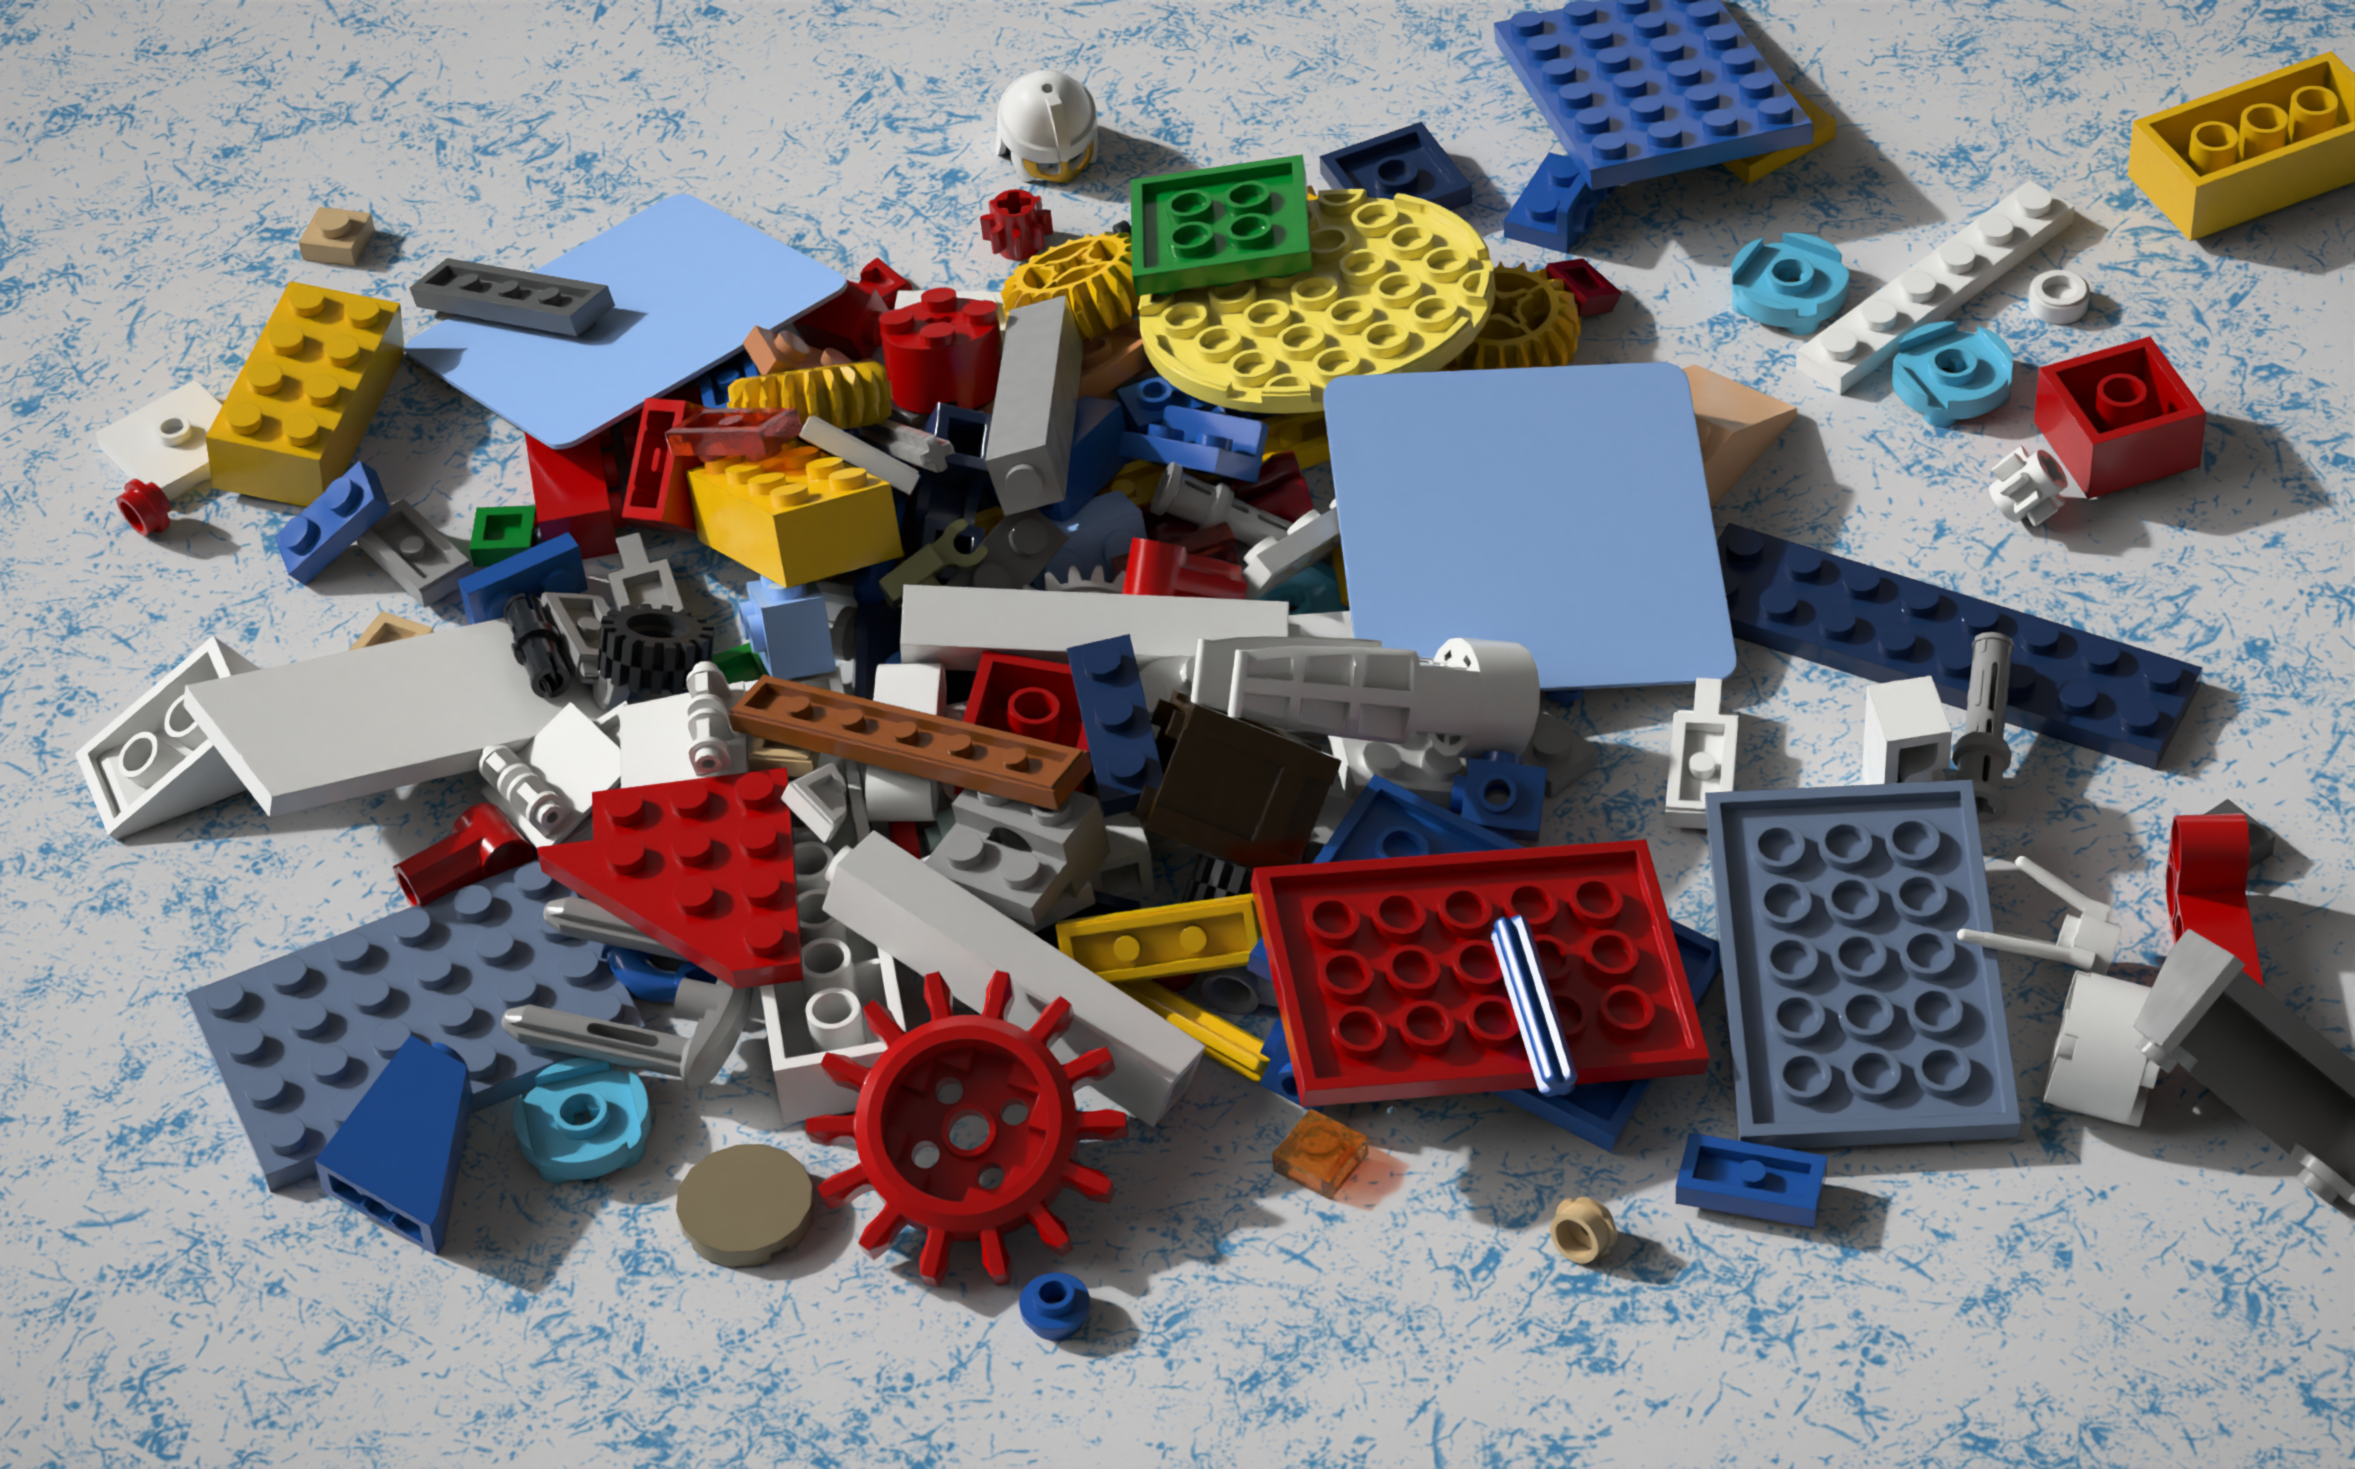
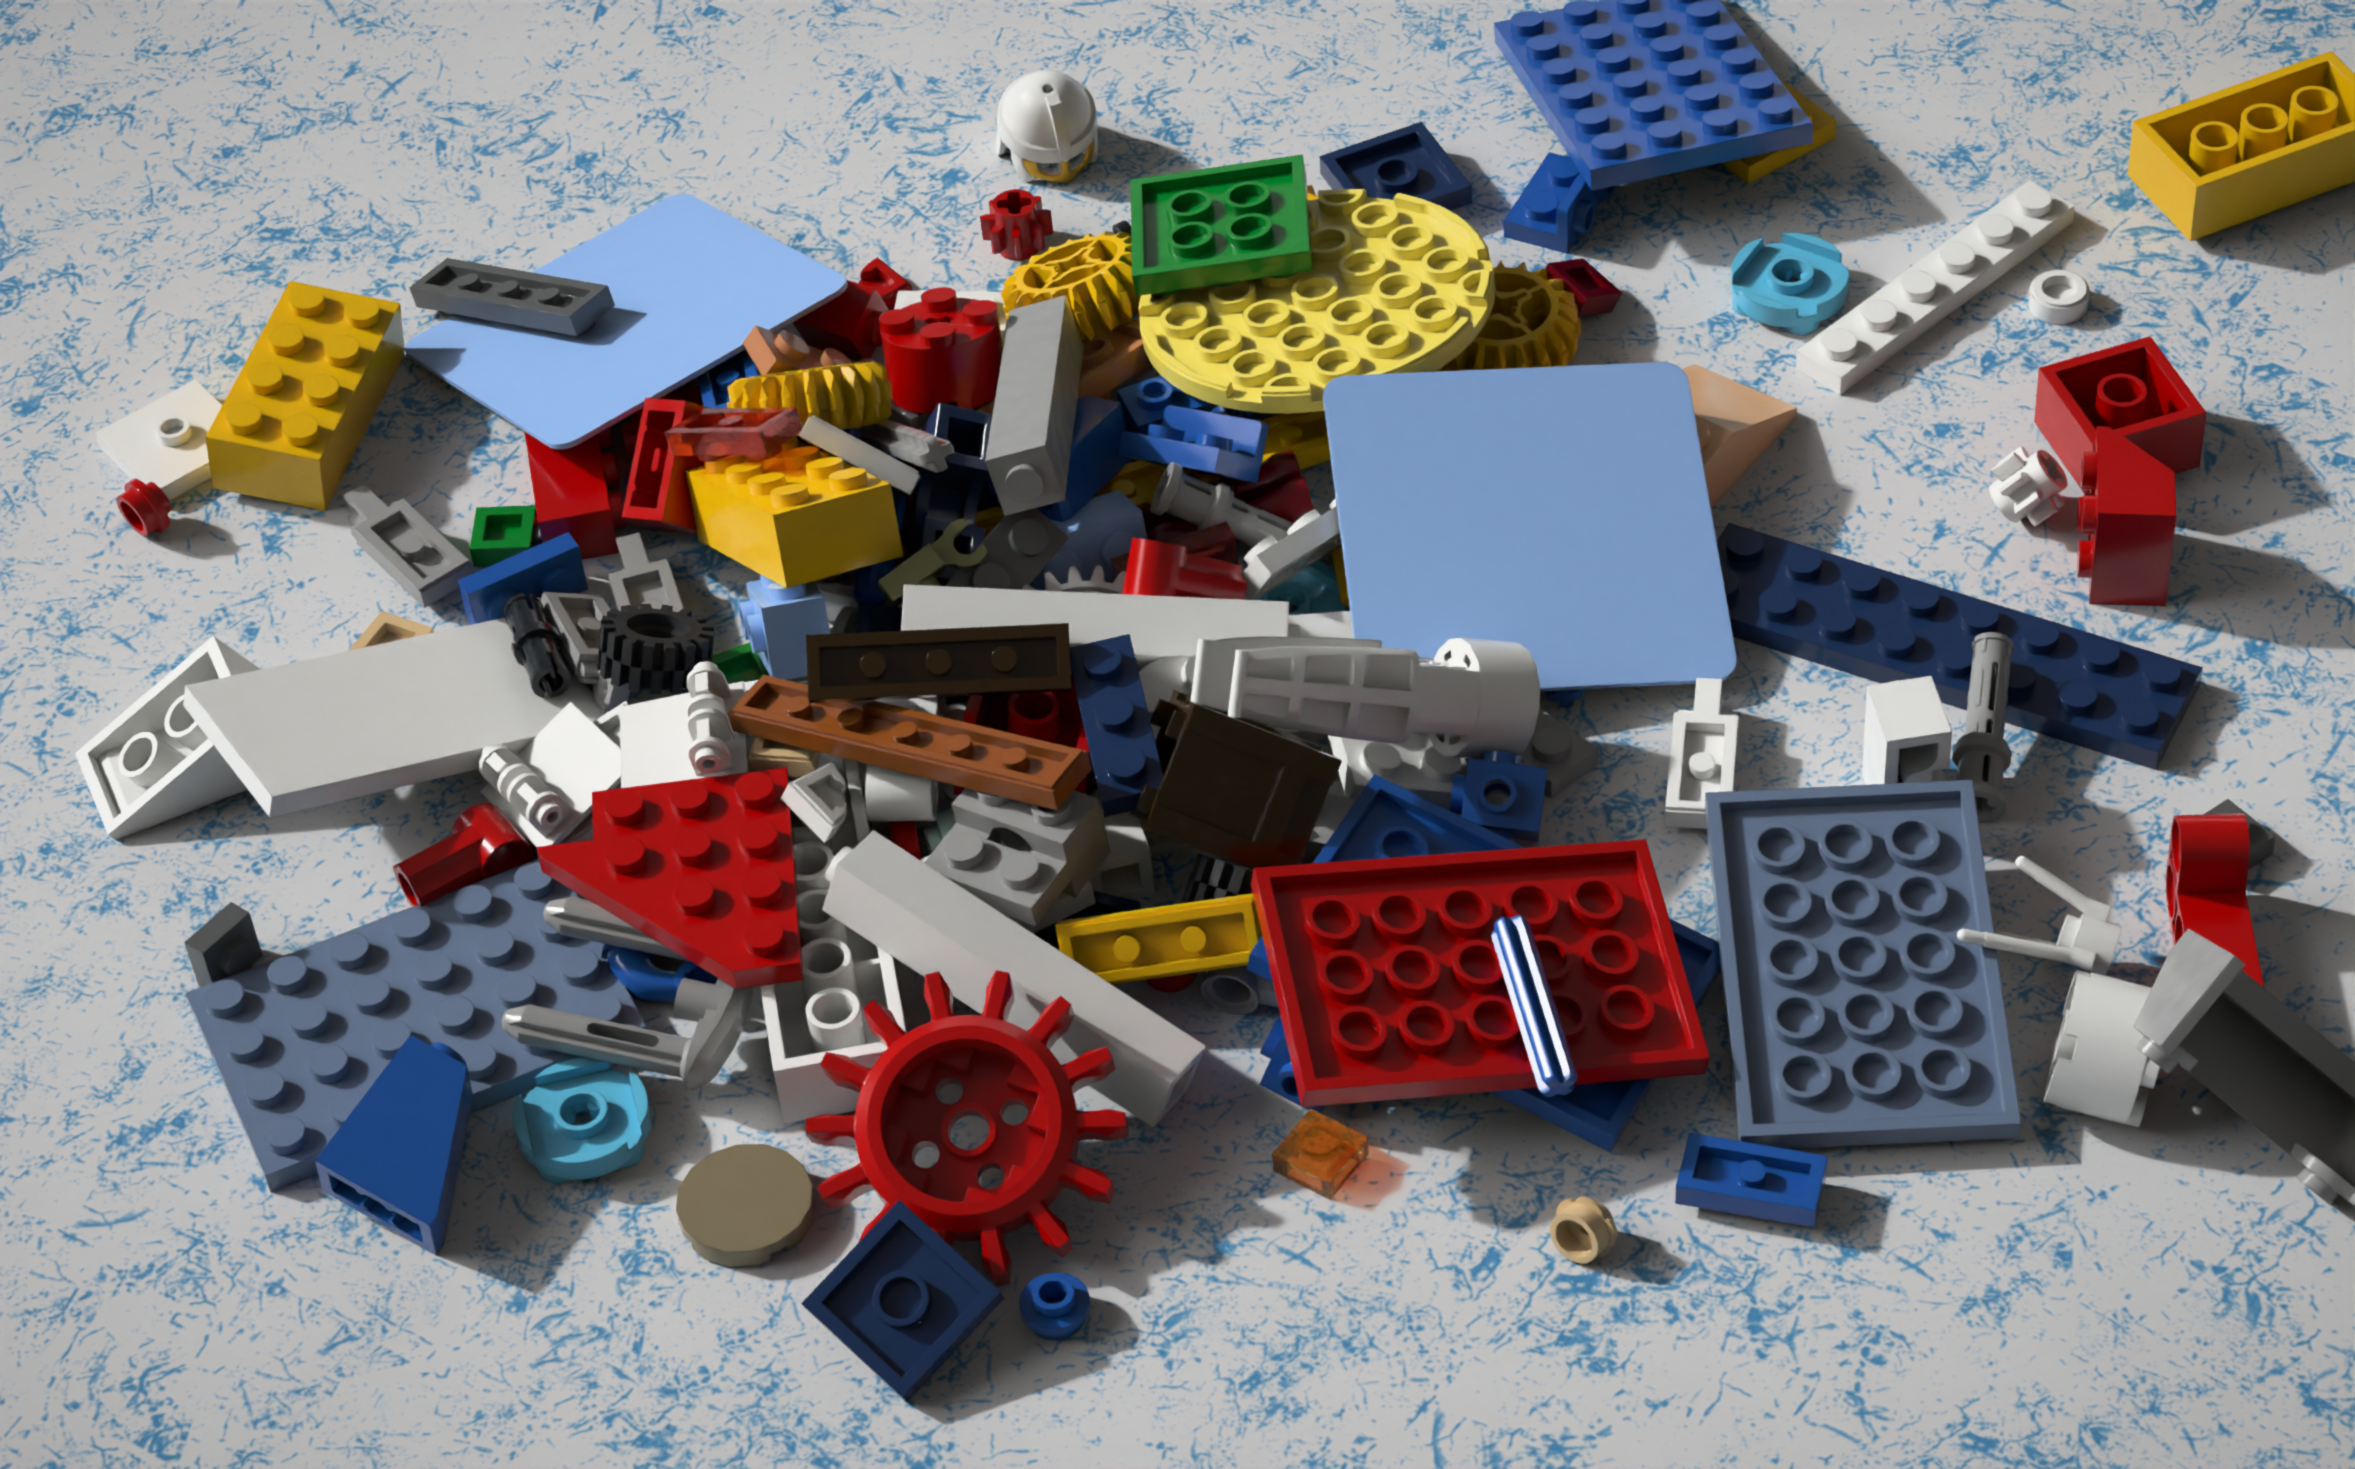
(223, 946): none -> dark grey plate
(332, 522): blue plate -> none
(336, 236): tan plate -> none
(903, 1301): none -> dark blue plate
(938, 663): none -> dark brown fence
(1222, 1039): yellow axle -> none
(1945, 397): medium azure plate -> none
(2126, 522): none -> red slope

